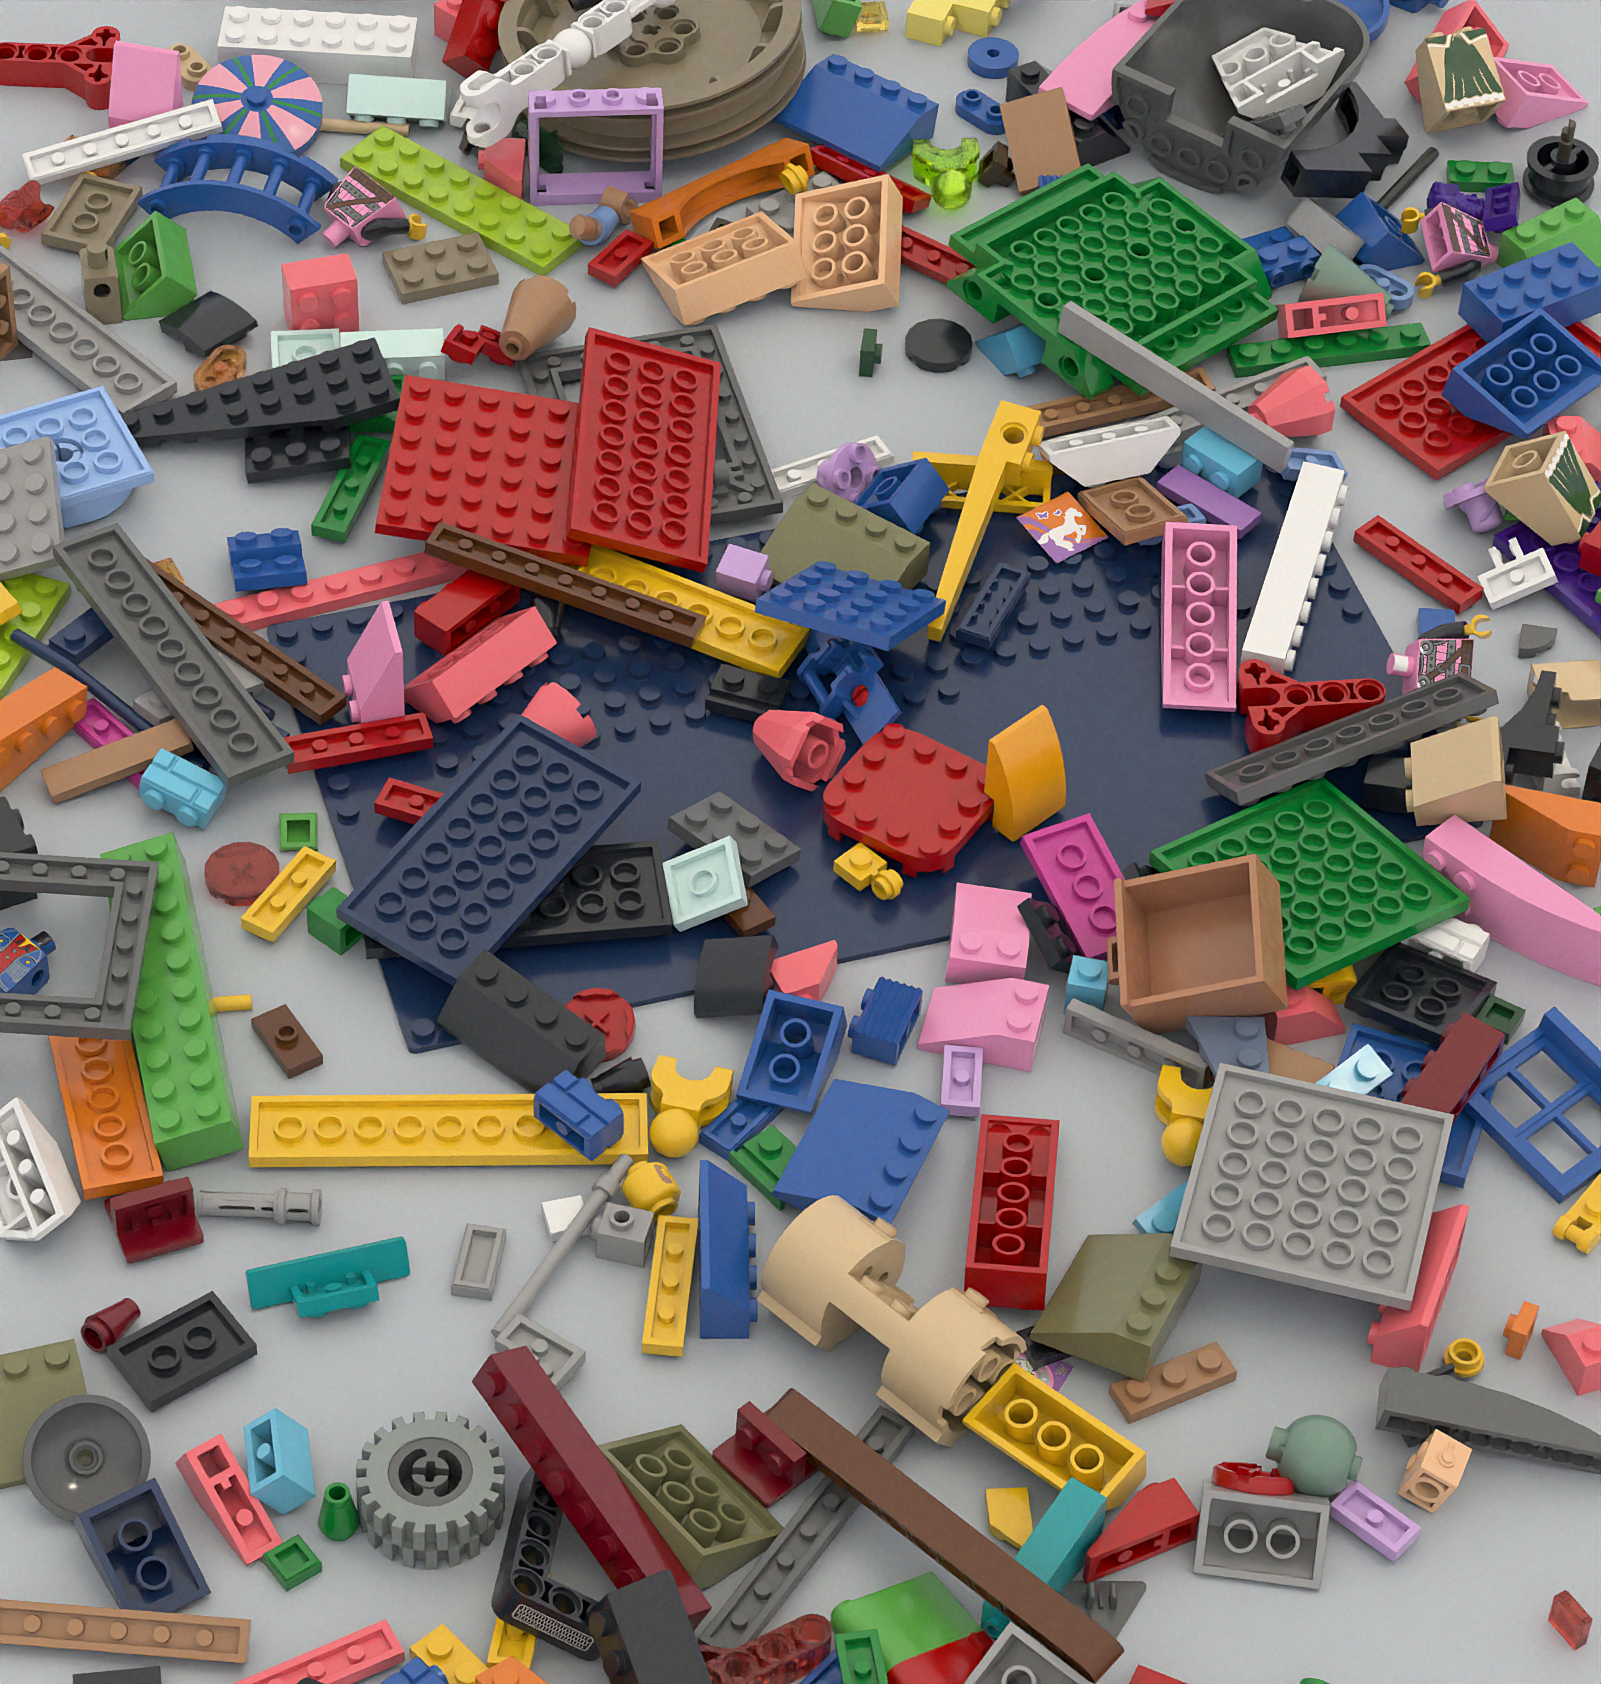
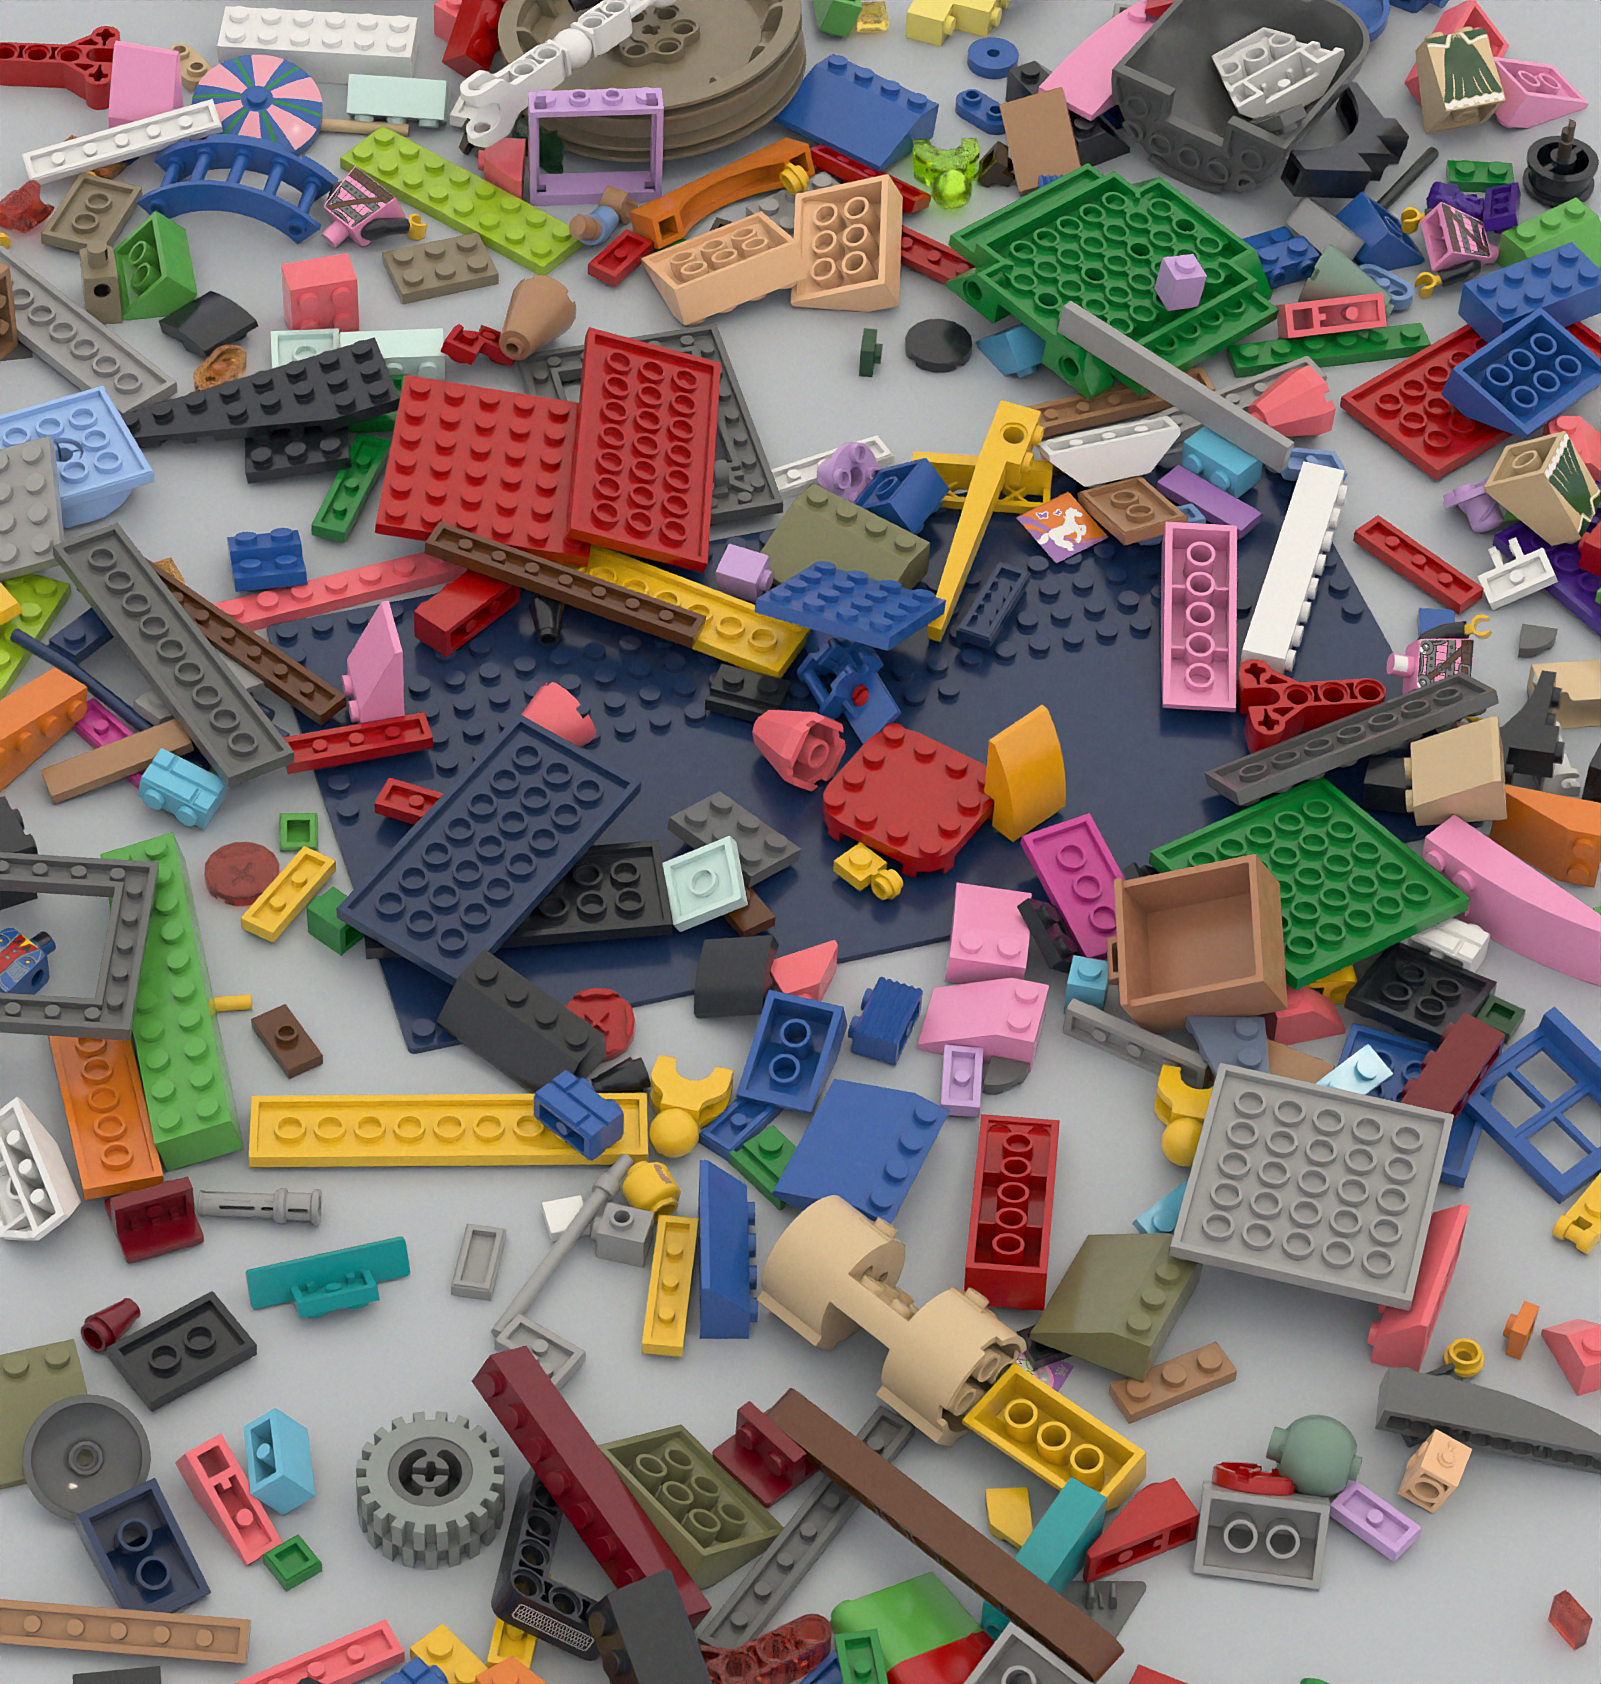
(338, 1513): green cone -> none
(480, 666): coral slope -> none
(1004, 1074): none -> dark grey tile
(1180, 282): none -> lavender brick

